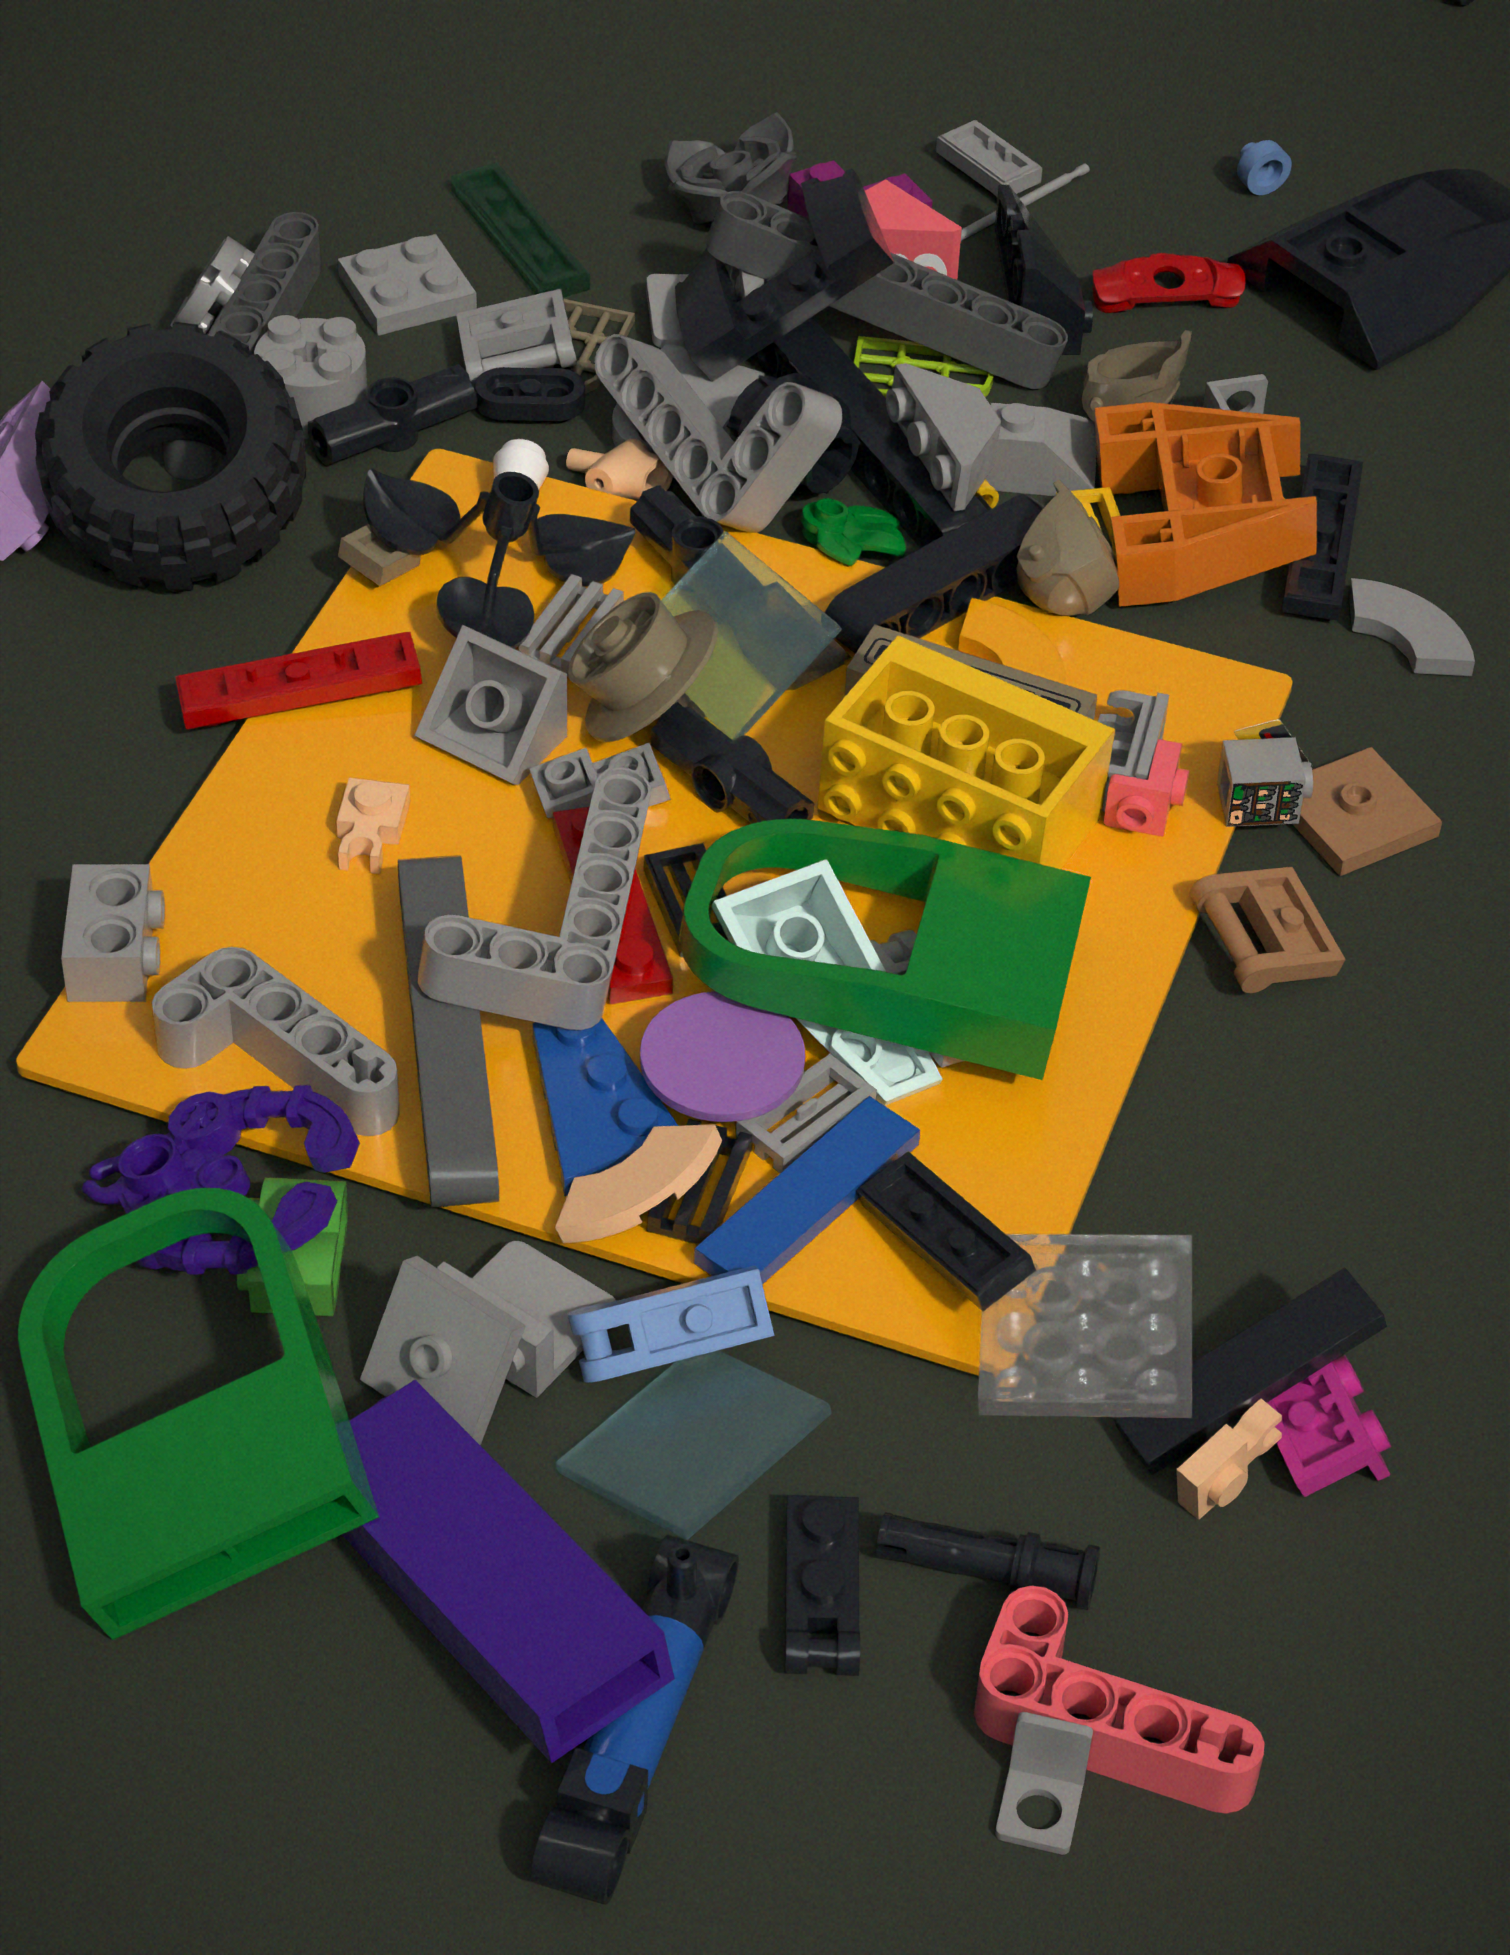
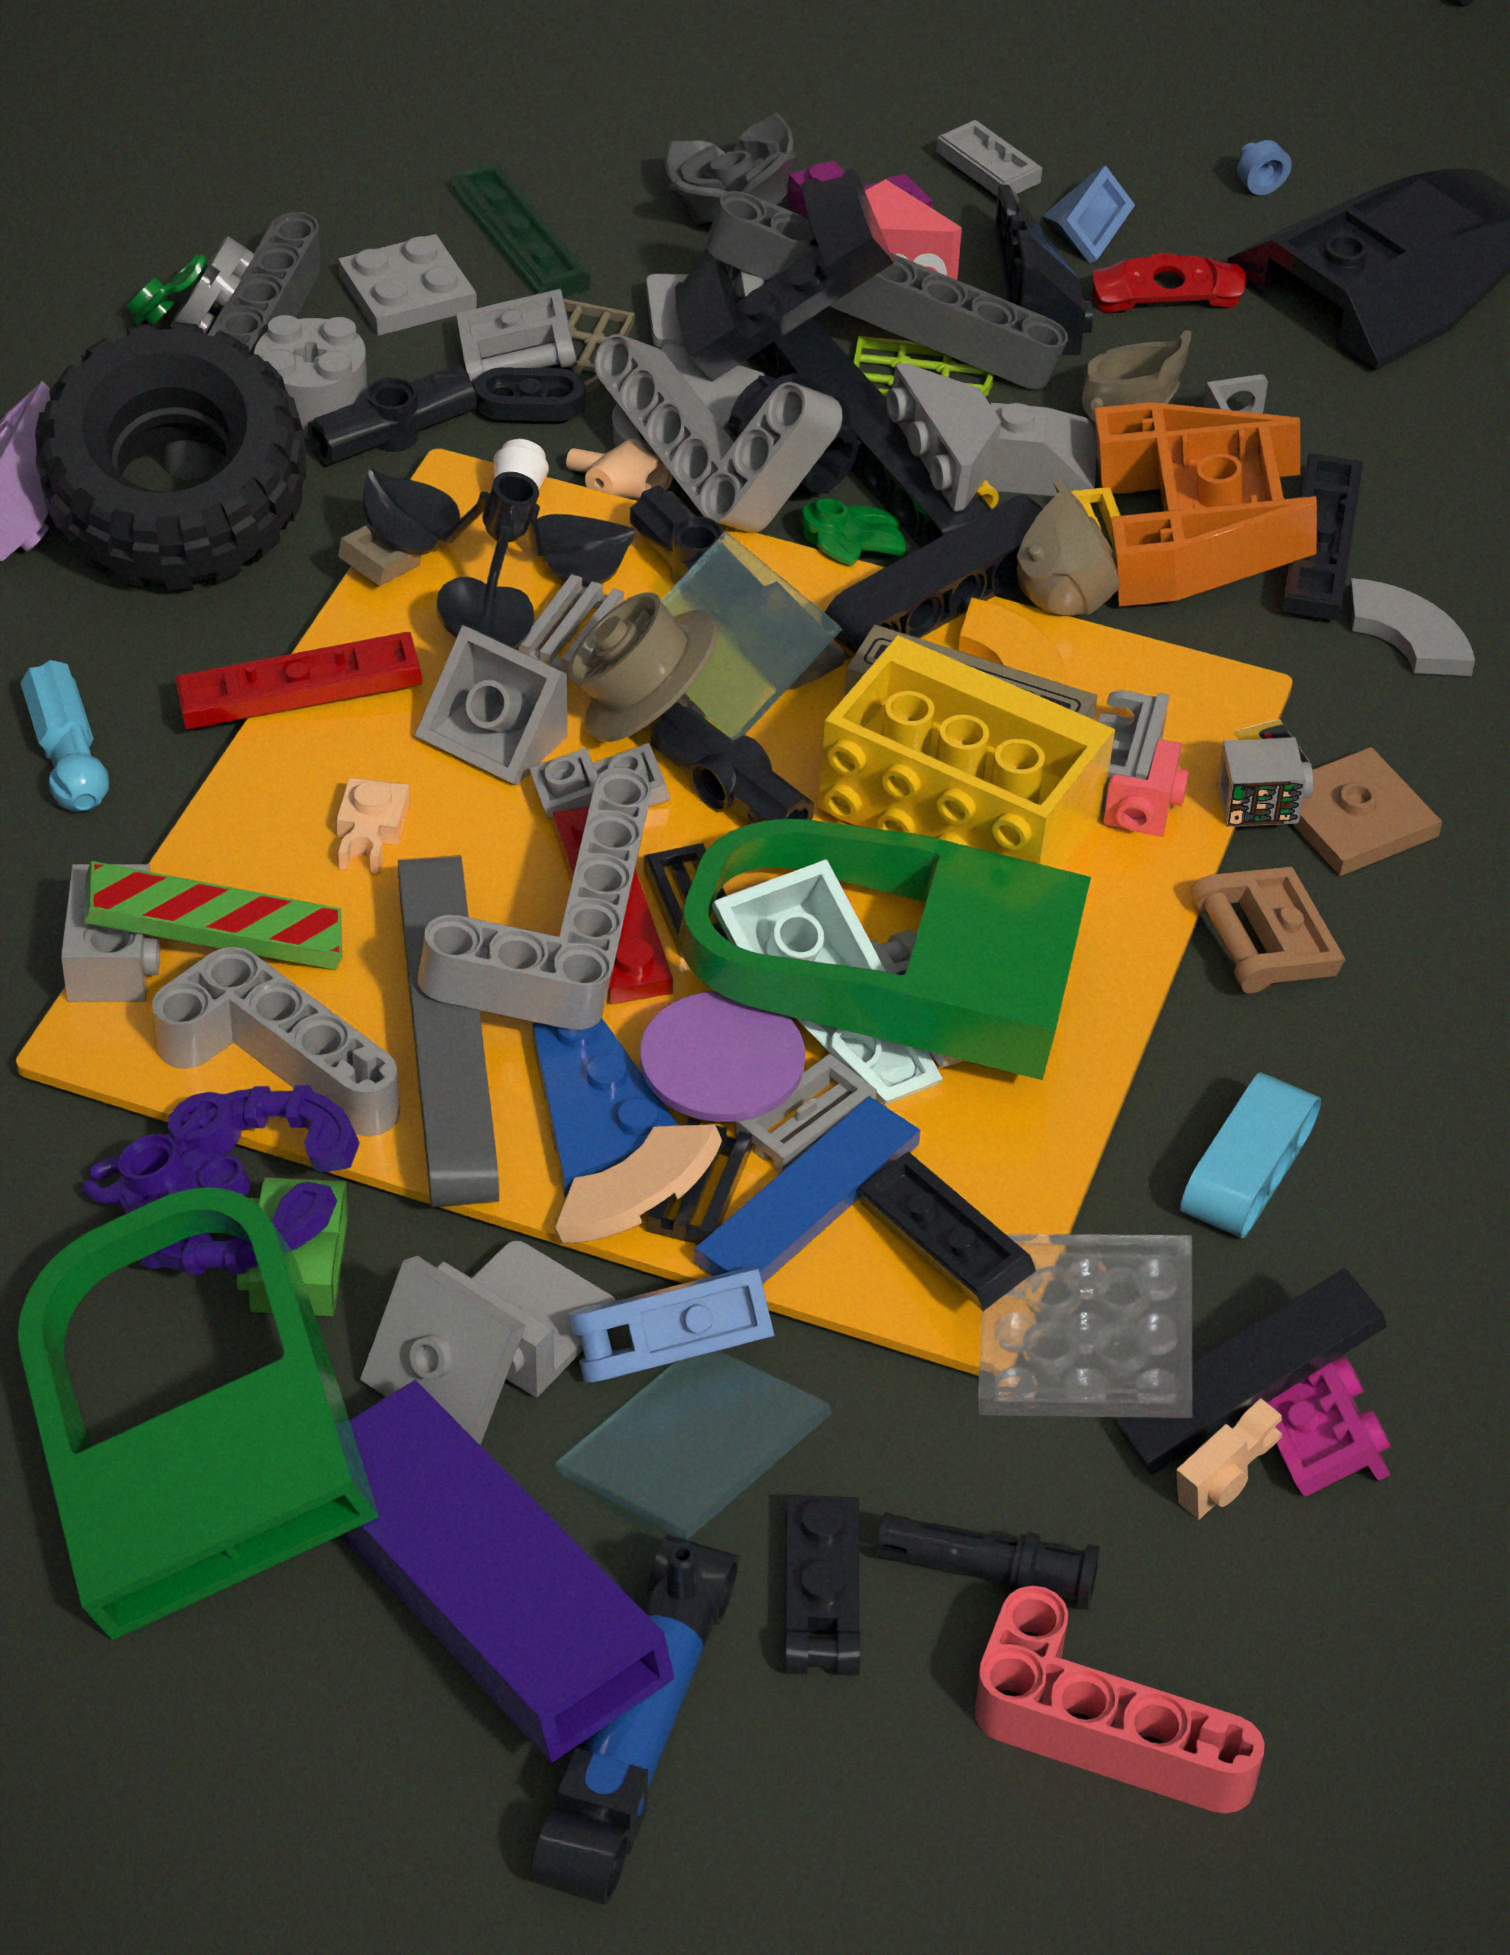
(65, 735): none -> medium azure piece
(153, 299): none -> green plate
(212, 915): none -> bright green tile
(1027, 199): light grey piece -> none
(1050, 1762): light grey bracket -> none
(1091, 213): none -> medium blue slope
(1250, 1155): none -> medium azure beam

